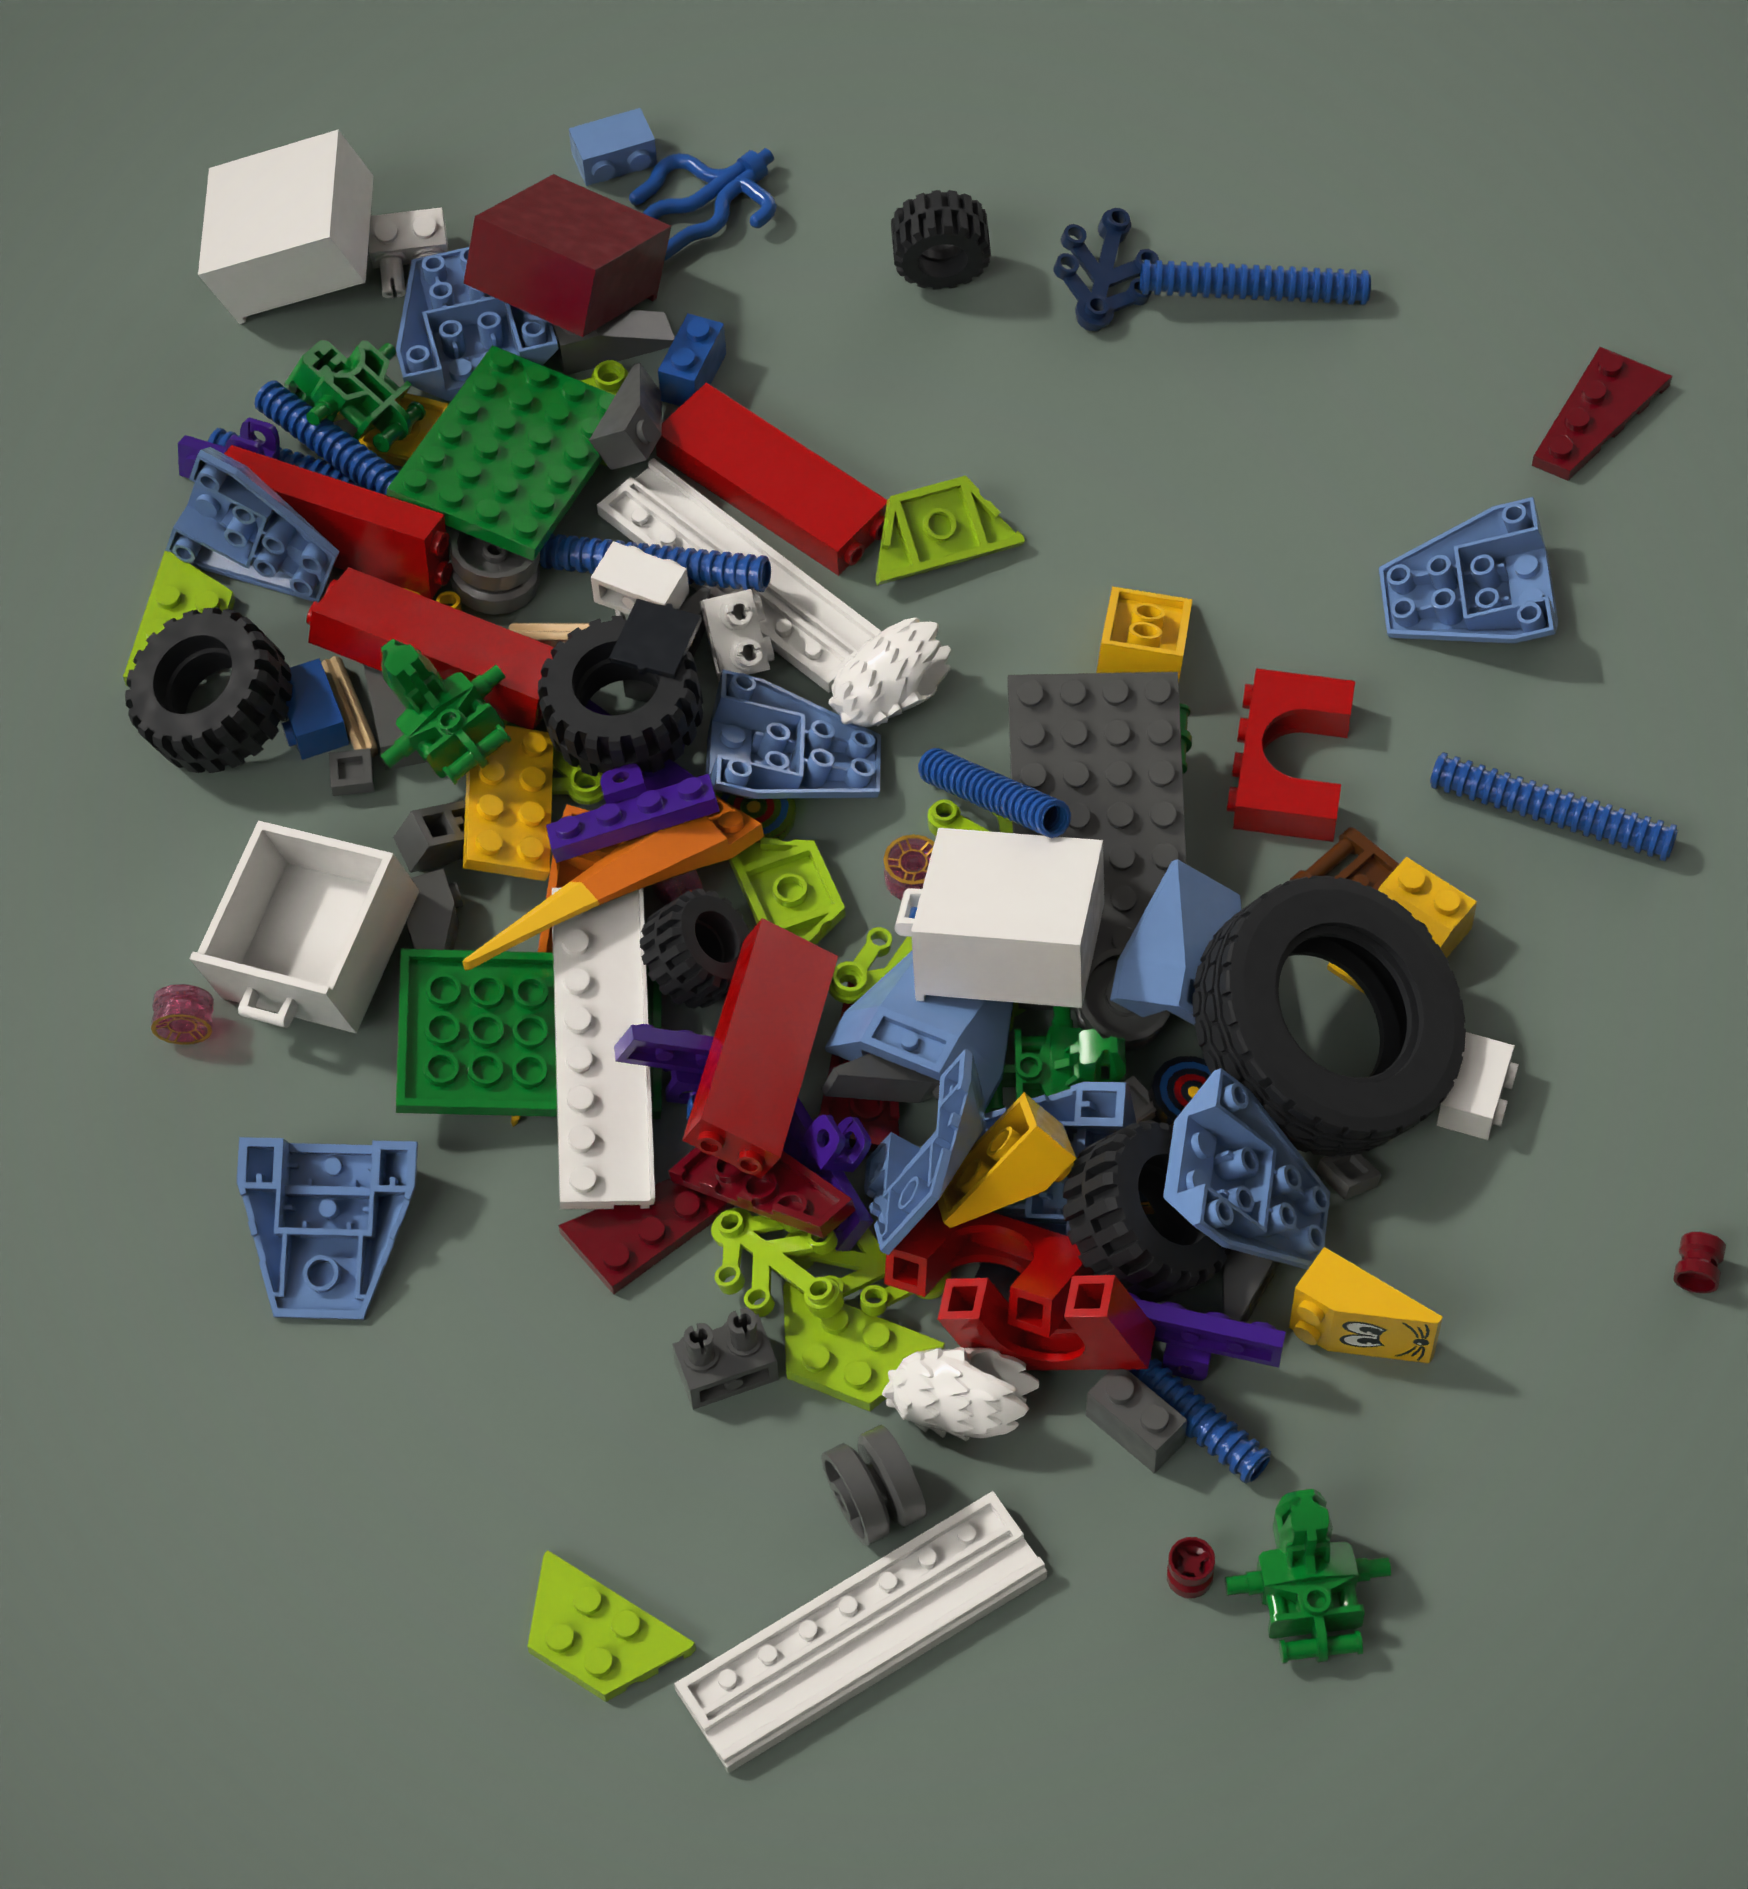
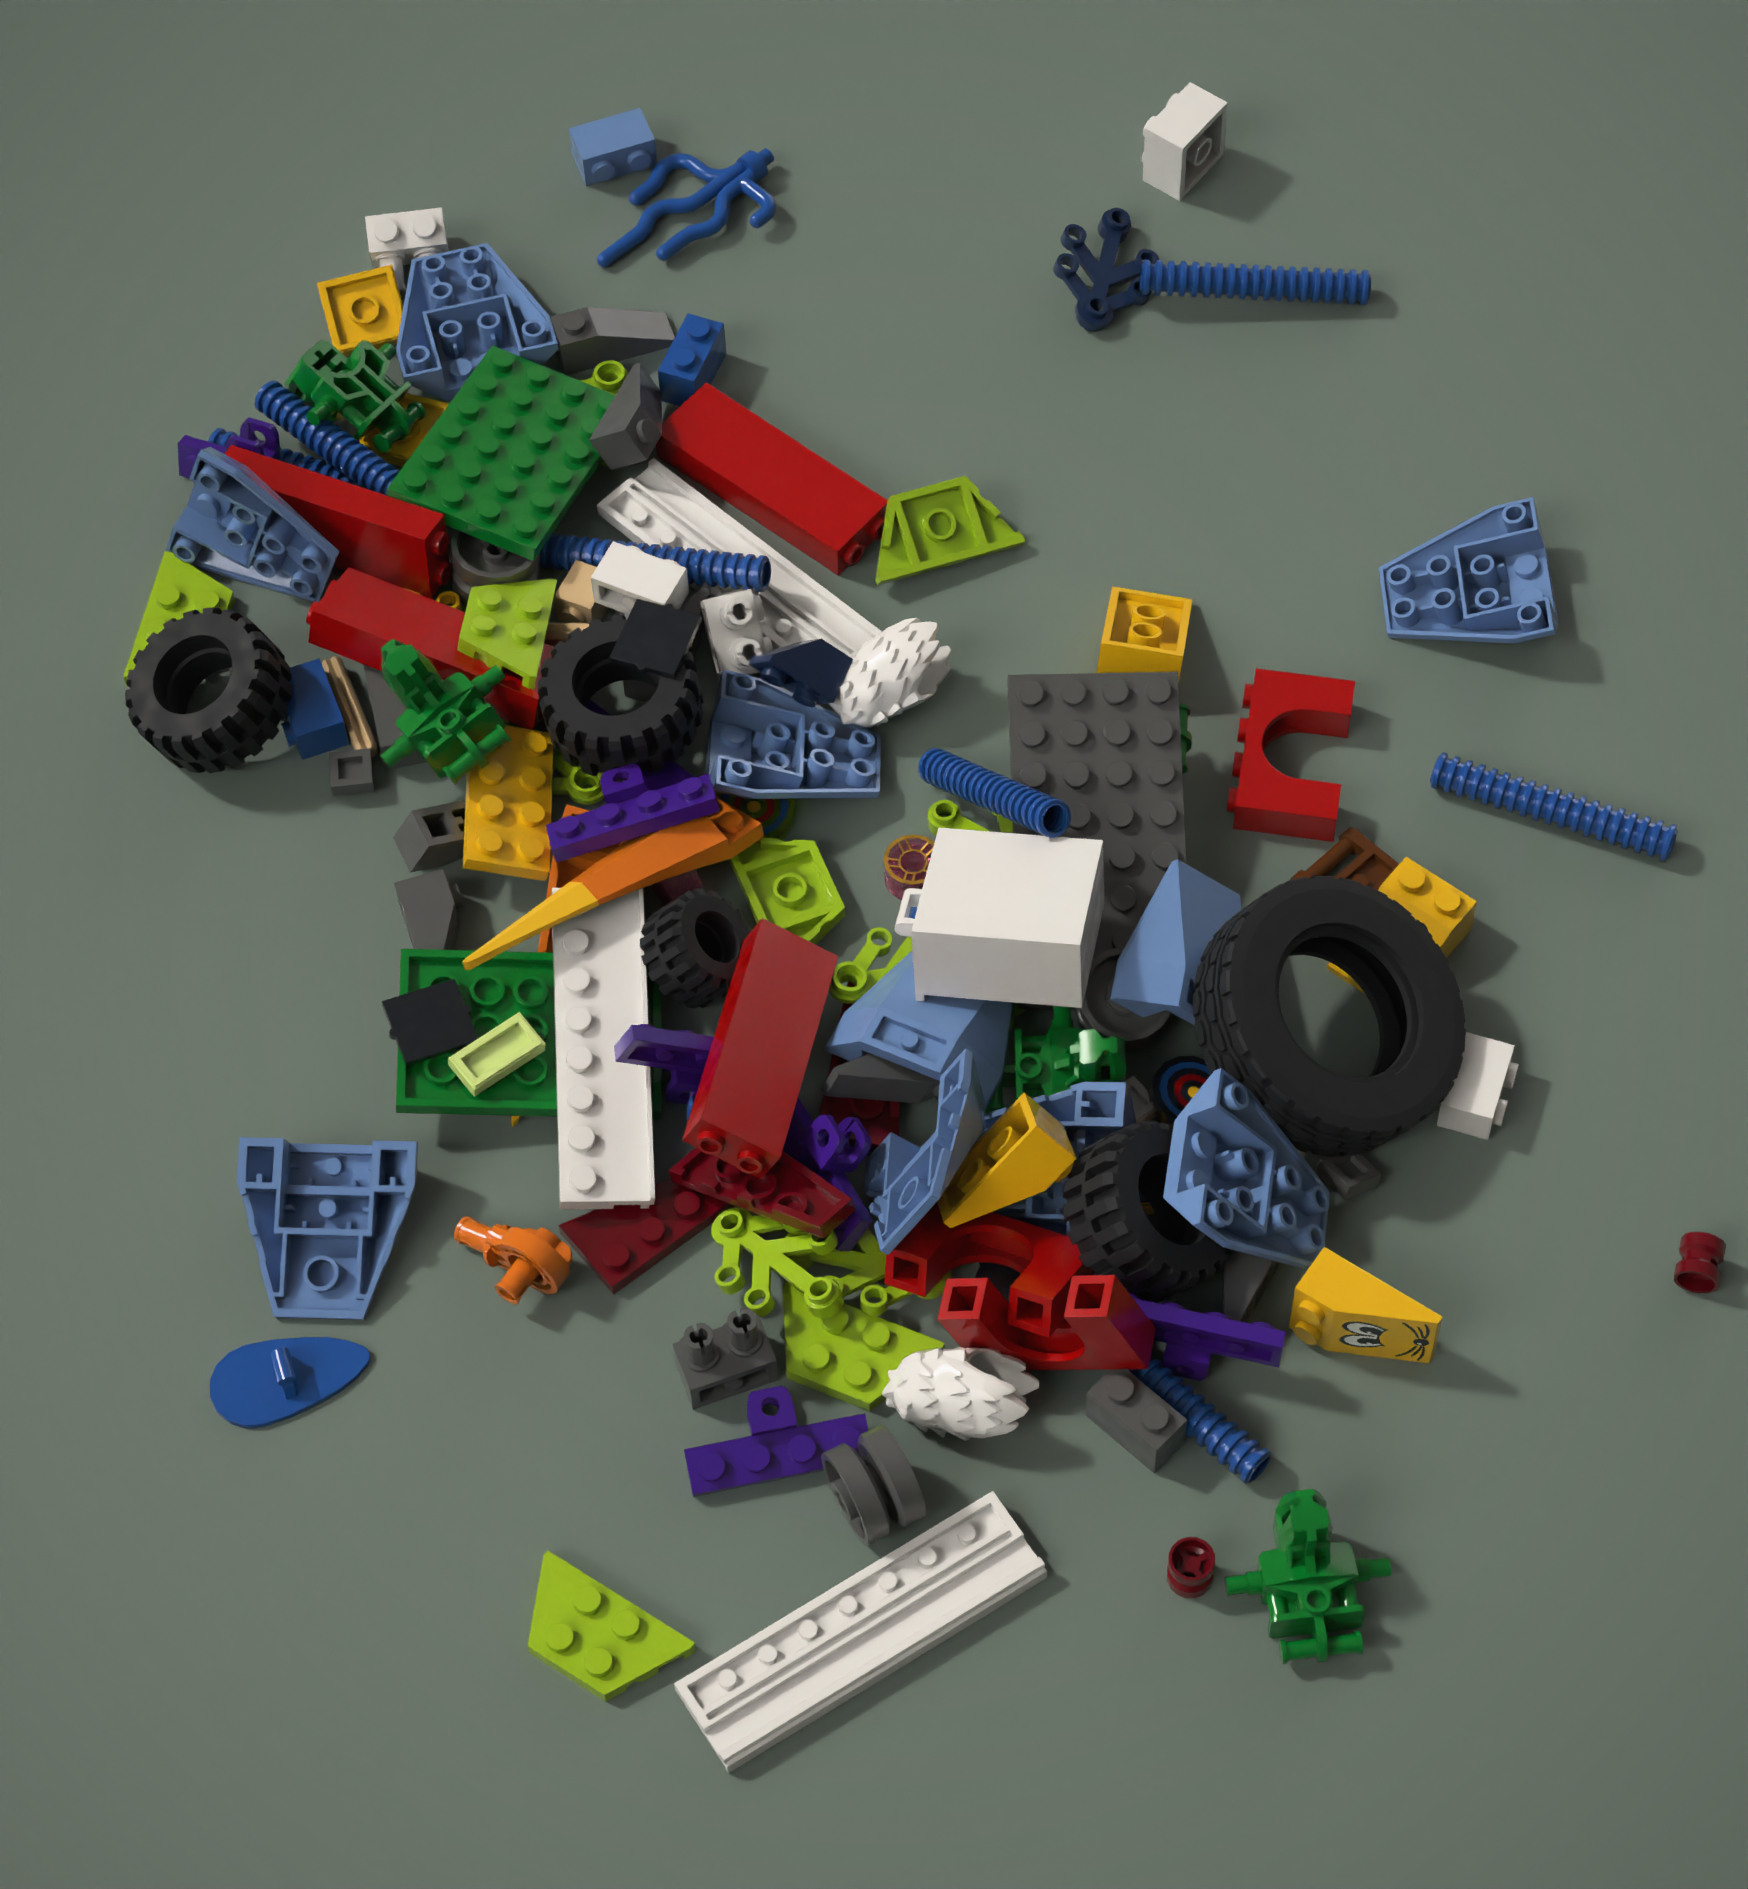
(182, 1014): clear pink wheel -> none
(283, 1378): none -> blue shield
(286, 225): white container -> none
(305, 928): white container -> none
(362, 308): none -> yellow tile
(429, 1022): none -> black piece
(496, 1054): none -> yellowish green tile
(508, 625): none -> lime wing
(527, 1254): none -> orange pin
(567, 255): dark red container -> none
(575, 596): none -> tan brick
(774, 1448): none -> dark purple plate
(807, 669): none -> dark blue slope
(940, 239): black tyre -> none
(1184, 141): none -> white brick
(1597, 409): dark red wing -> none

